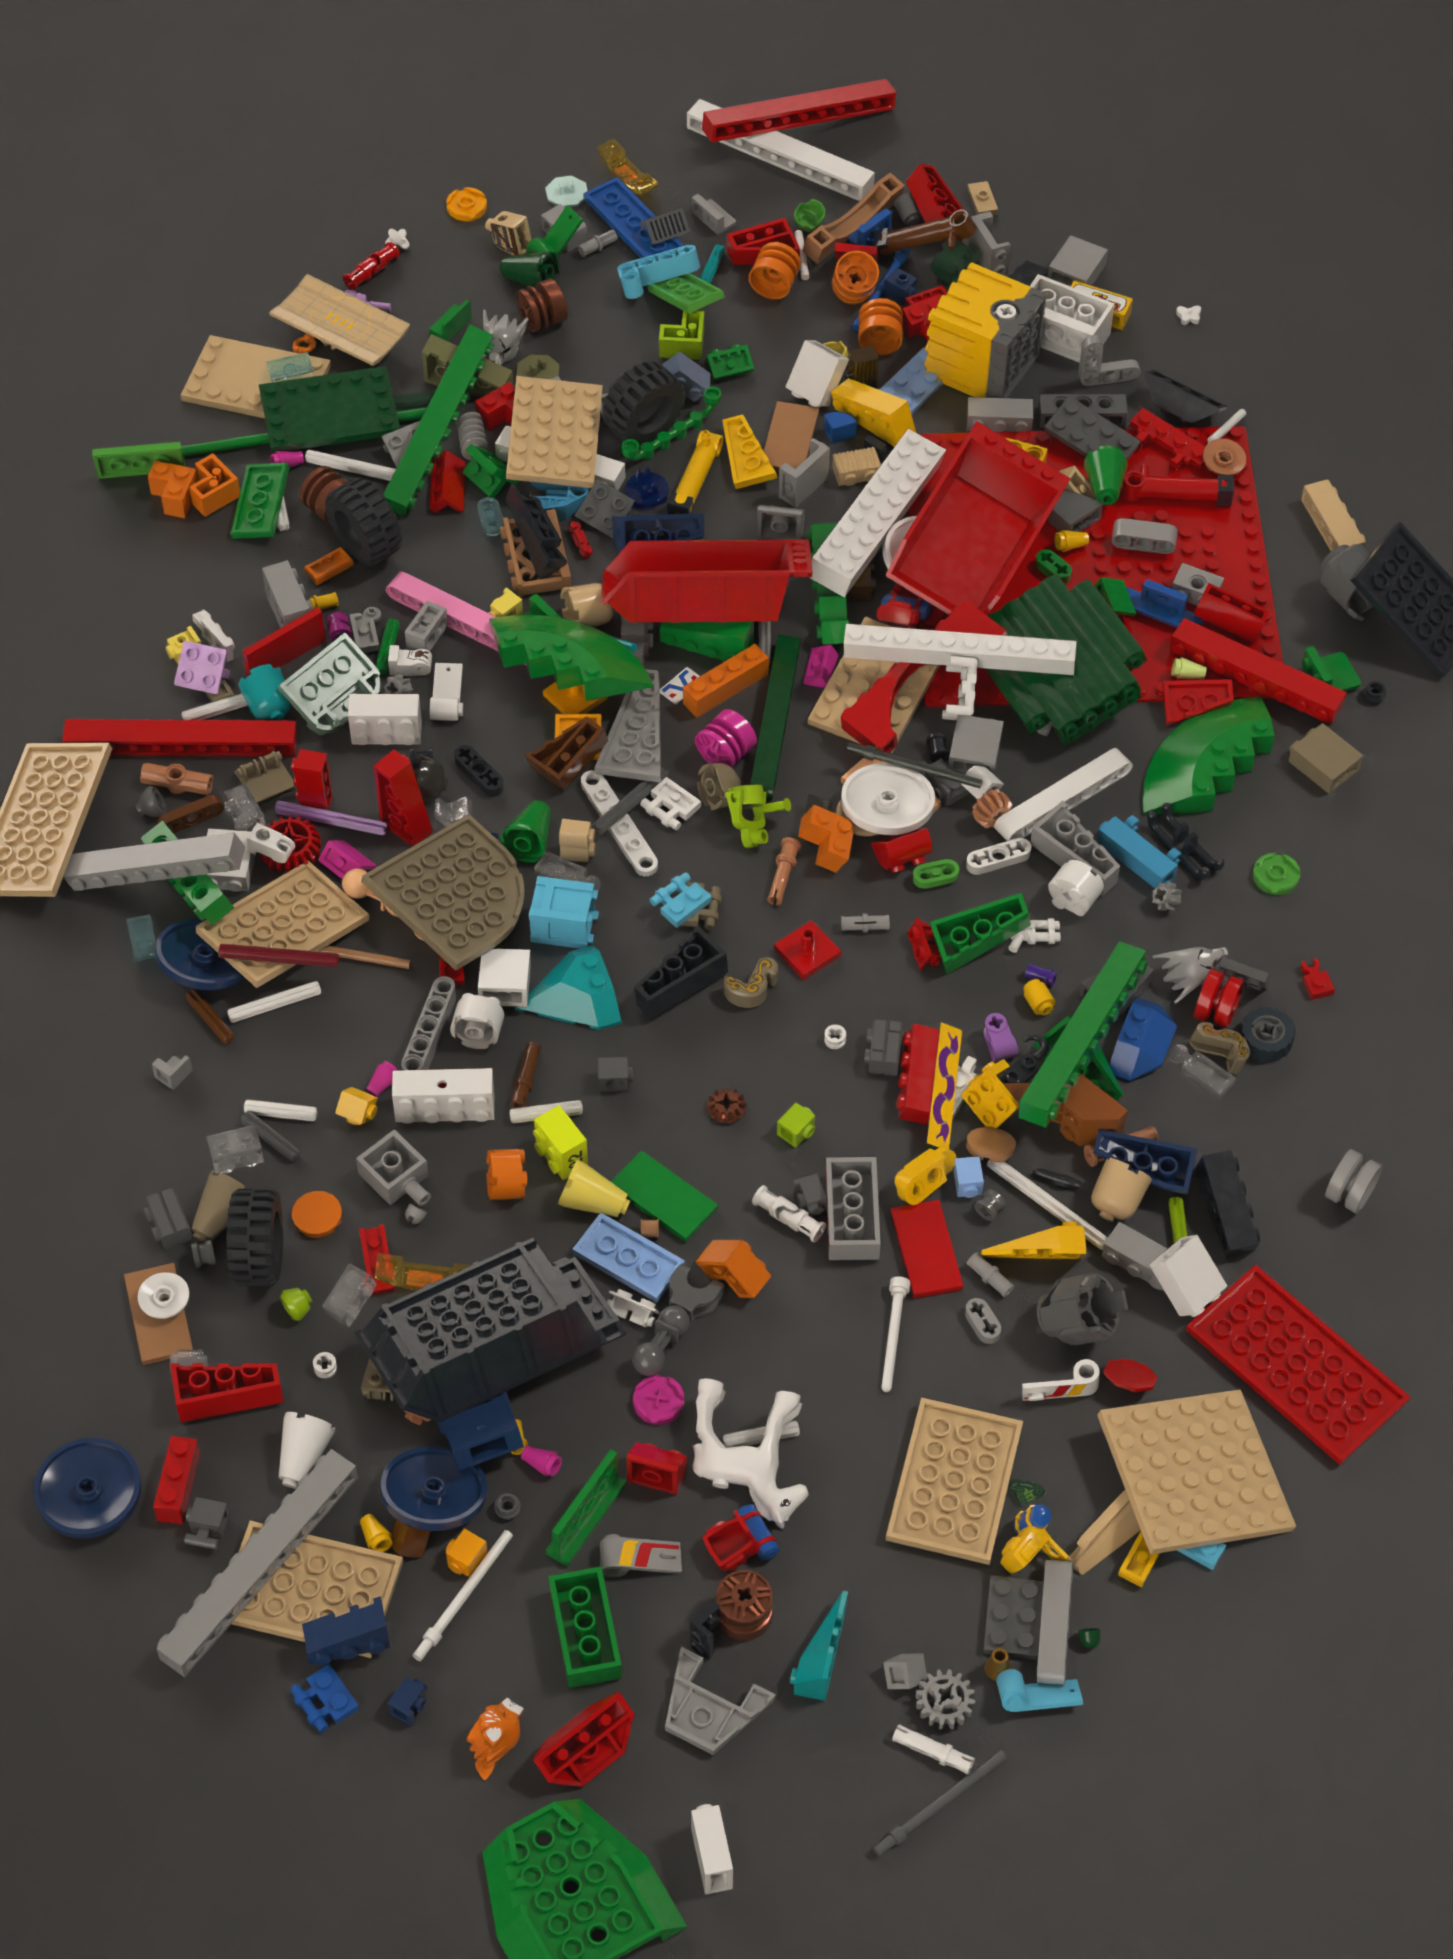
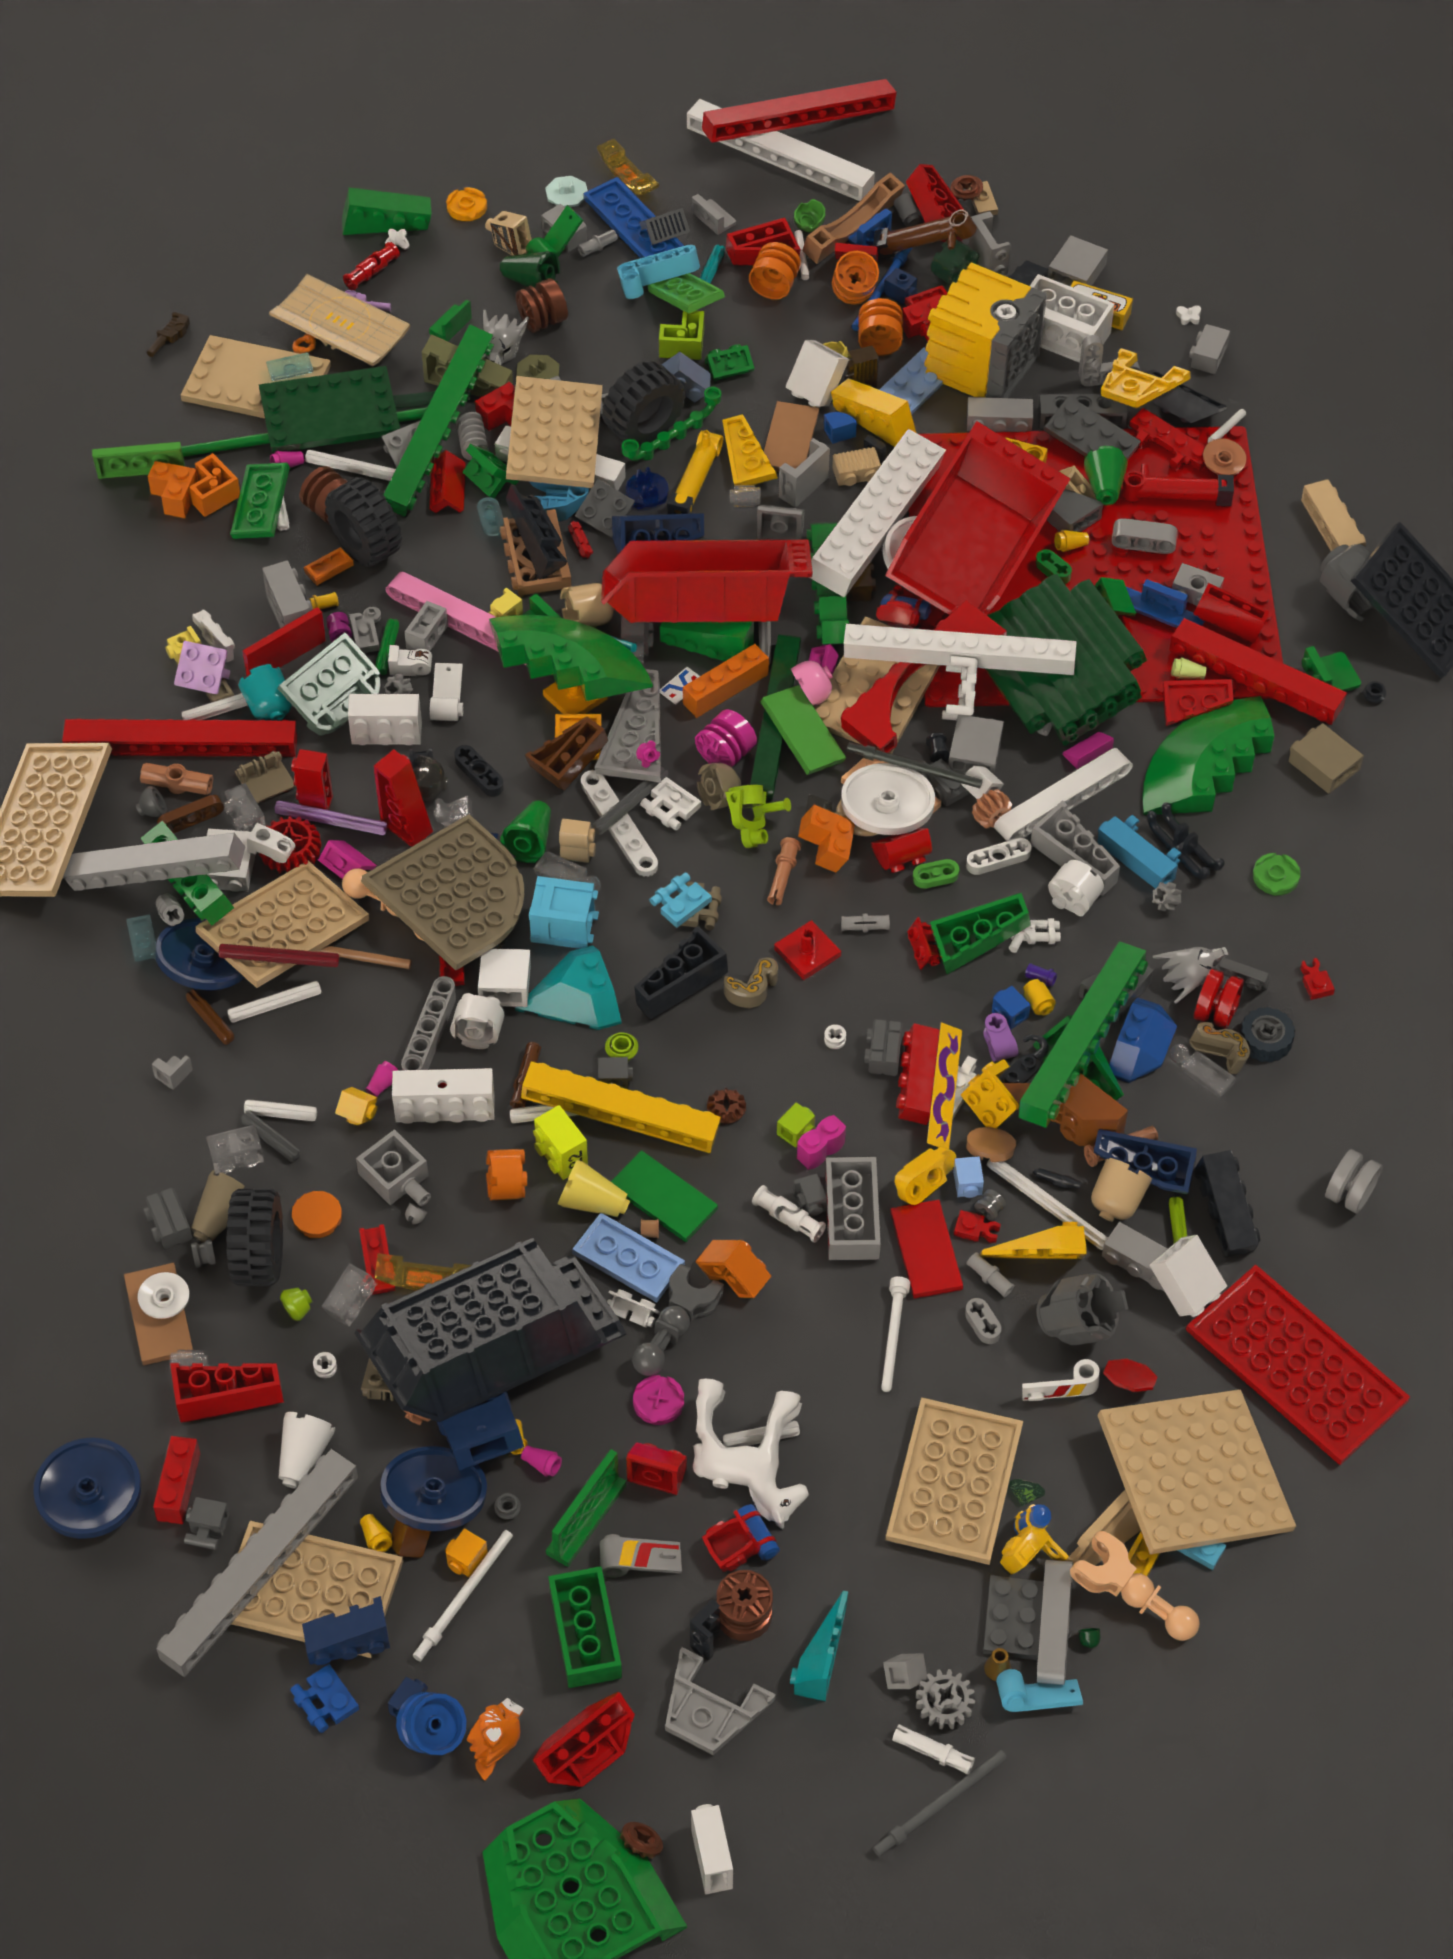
(169, 909): none -> light grey axle
(171, 332): none -> dark brown piece
(379, 211): none -> green wedge
(431, 1723): none -> blue wheel
(620, 1107): none -> yellow brick
(621, 1045): none -> lime cone
(641, 1839): none -> copper gear
(647, 753): none -> dark pink plate
(745, 495): none -> clear brick
(803, 729): none -> bright green tile
(813, 681): none -> bright pink cylinder
(821, 1142): none -> dark pink brick
(966, 182): none -> copper gear
(972, 1226): none -> red plate
(1011, 1006): none -> blue brick
(1089, 749): none -> dark pink slope
(1136, 1589): none -> light nougat piece
(1137, 387): none -> yellow wing
(1209, 348): none -> light grey brick

